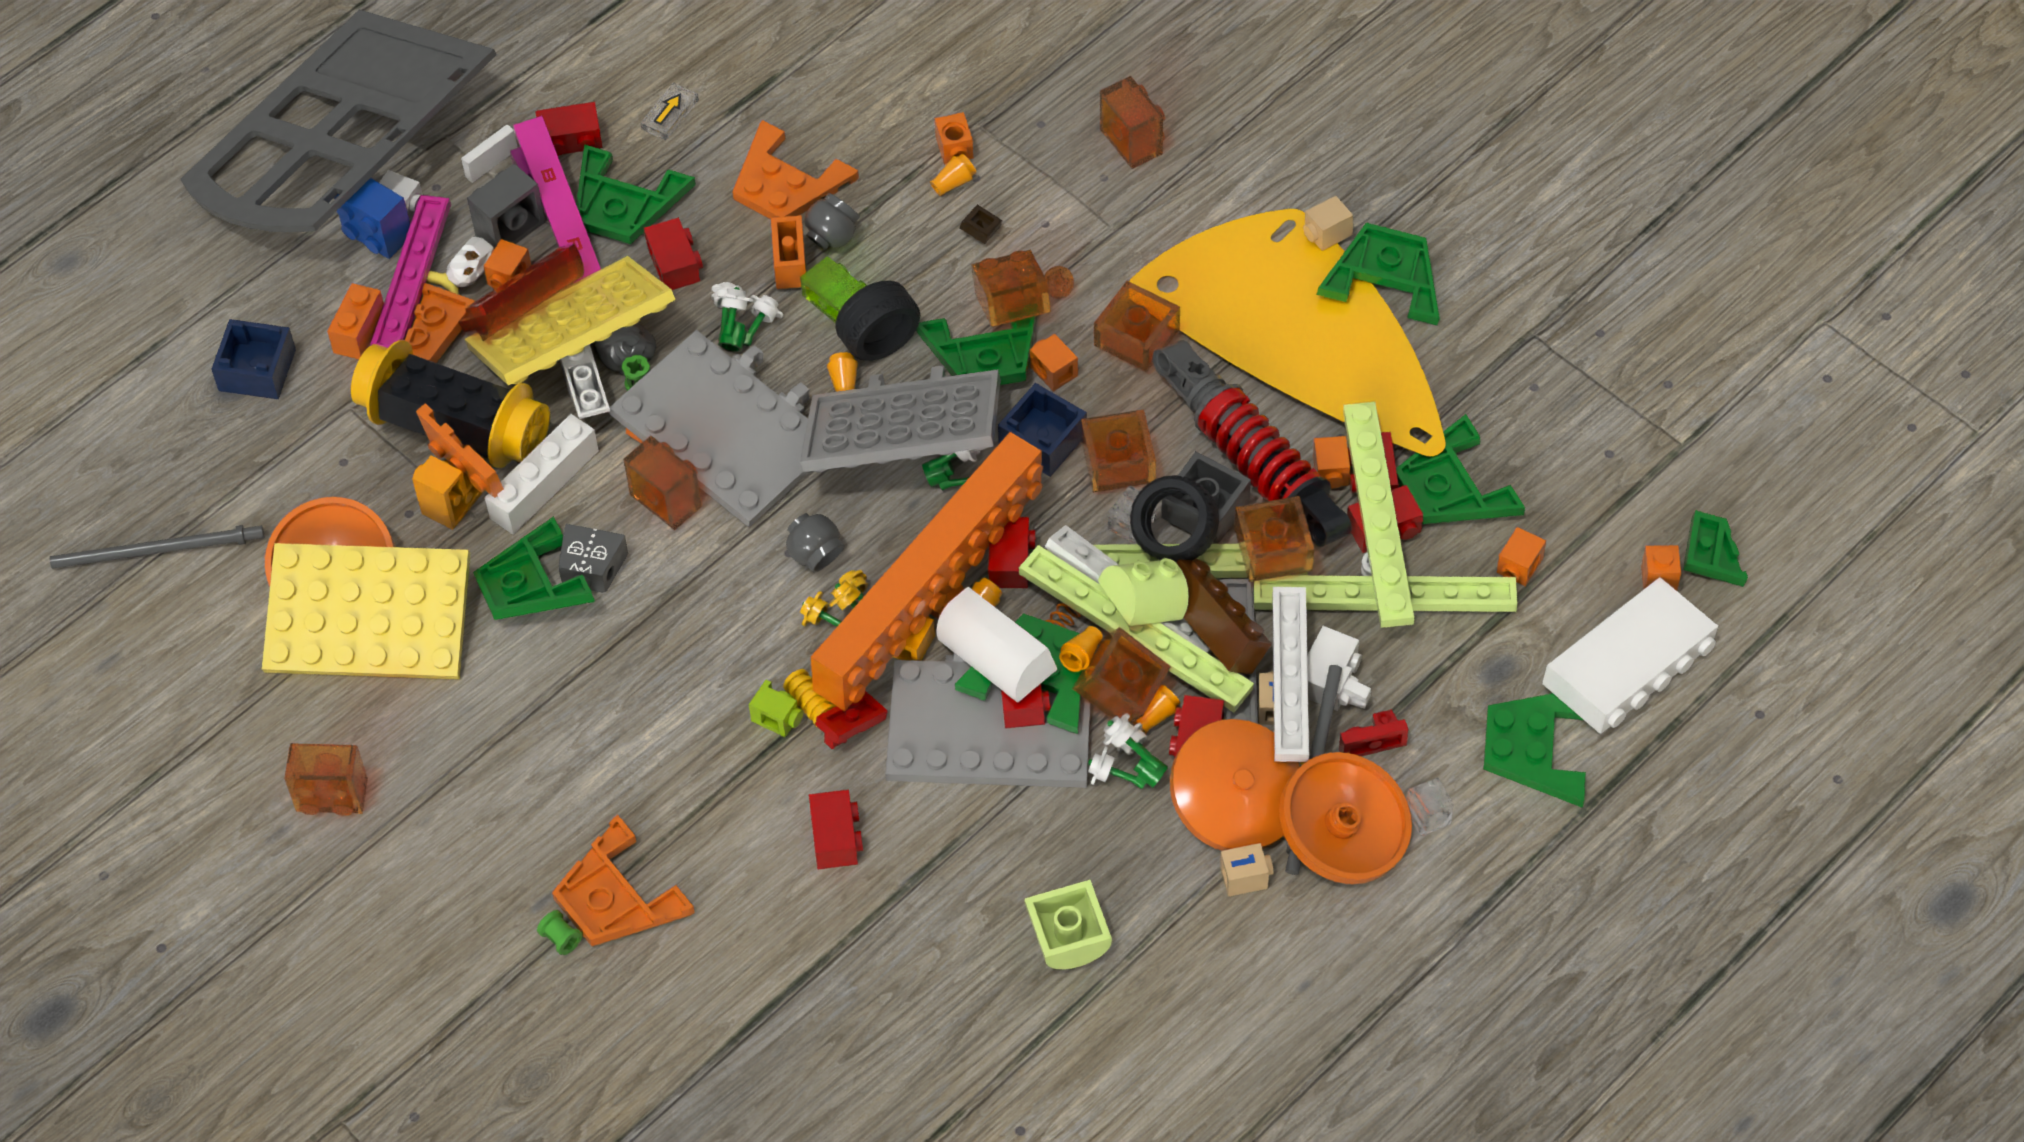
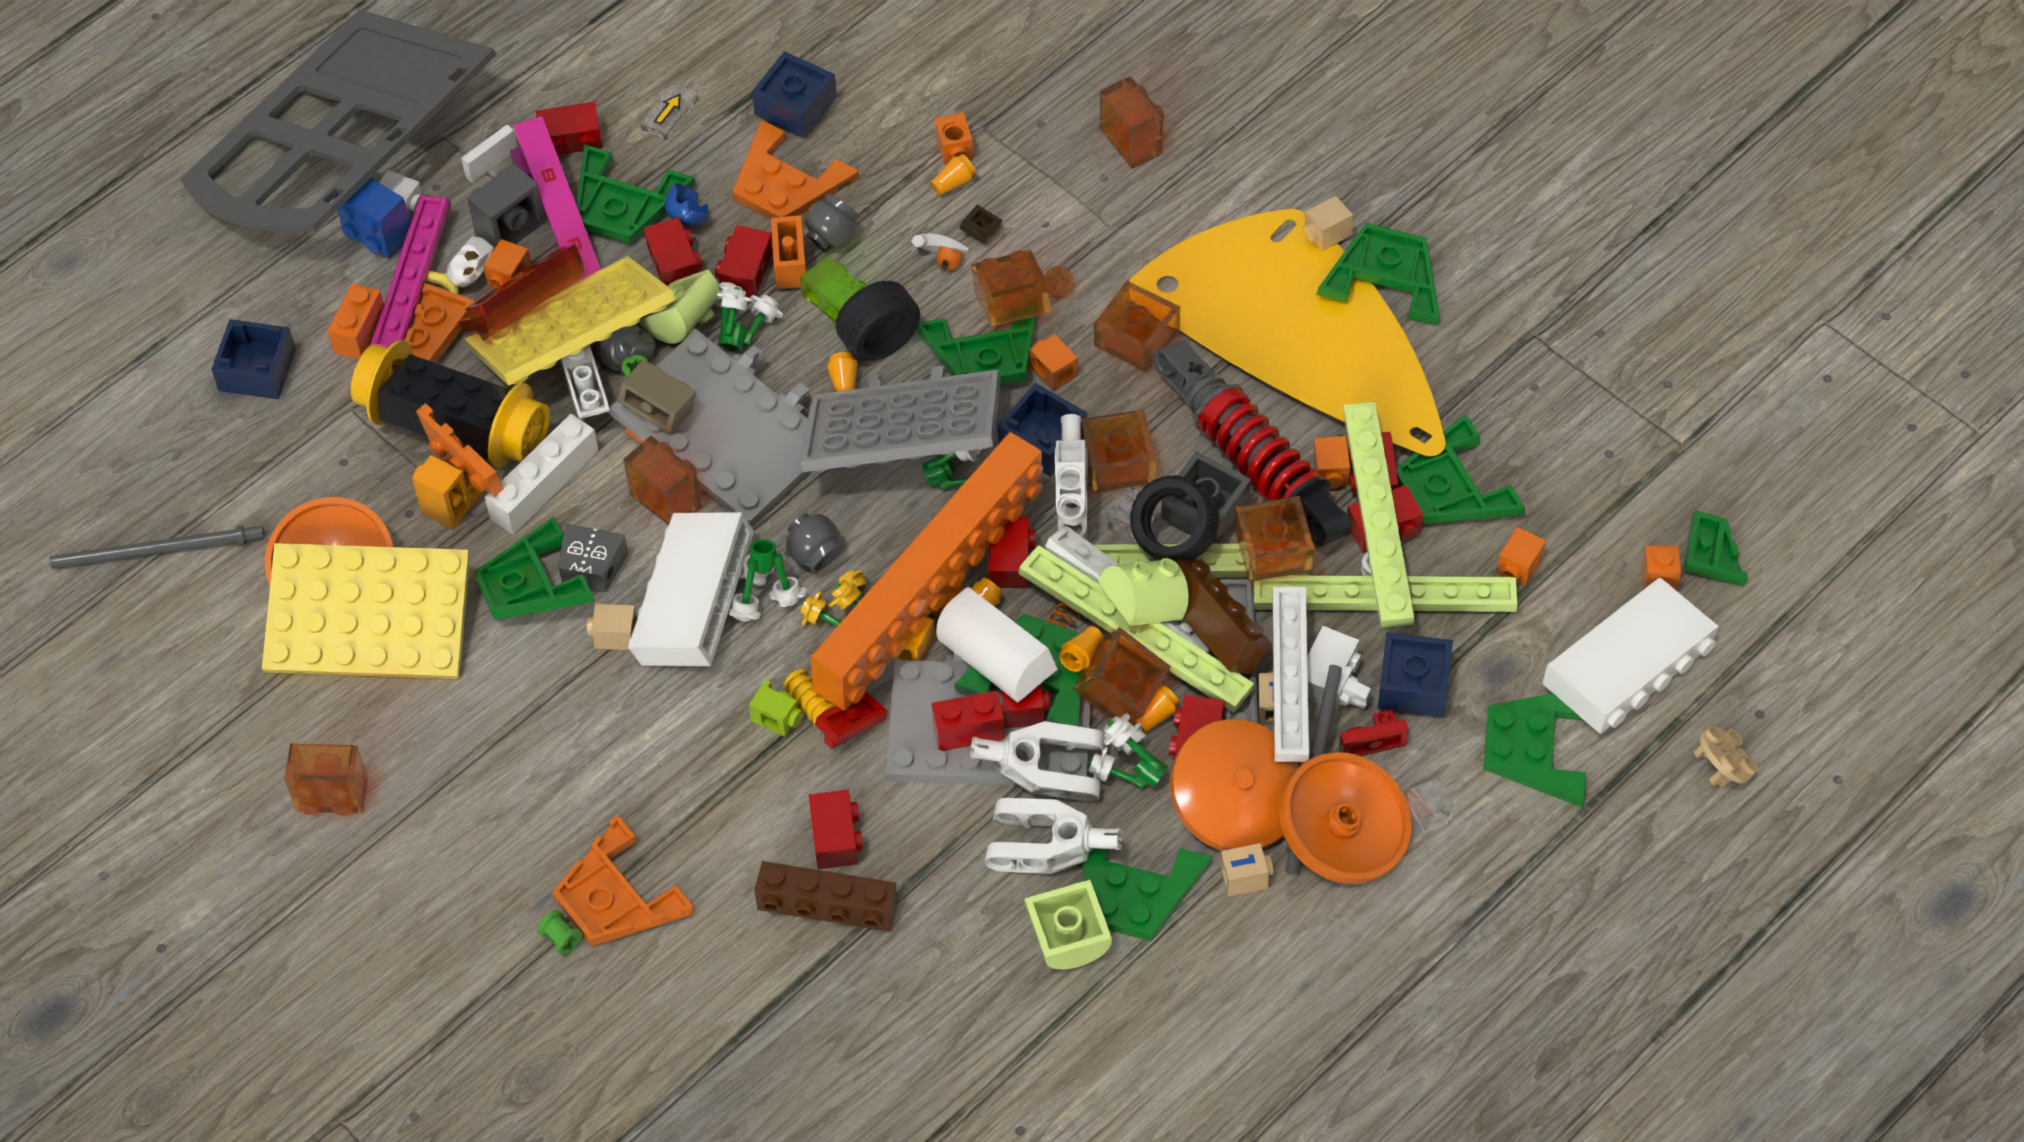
(612, 626): none -> tan brick
(656, 396): none -> dark tan brick
(682, 203): none -> blue hair
(691, 589): none -> white brick
(692, 305): none -> yellowish green brick
(745, 259): none -> red brick
(755, 570): none -> plant
(794, 94): none -> dark blue container
(826, 896): none -> reddish brown brick
(932, 242): none -> white bar
(949, 256): none -> orange hinge
(967, 717): none -> red brick
(1027, 772): none -> white piece
(1061, 851): none -> white piece
(1071, 475): none -> white piece
(1141, 900): none -> green wing
(1415, 674): none -> dark blue container
(1726, 754): none -> tan plate

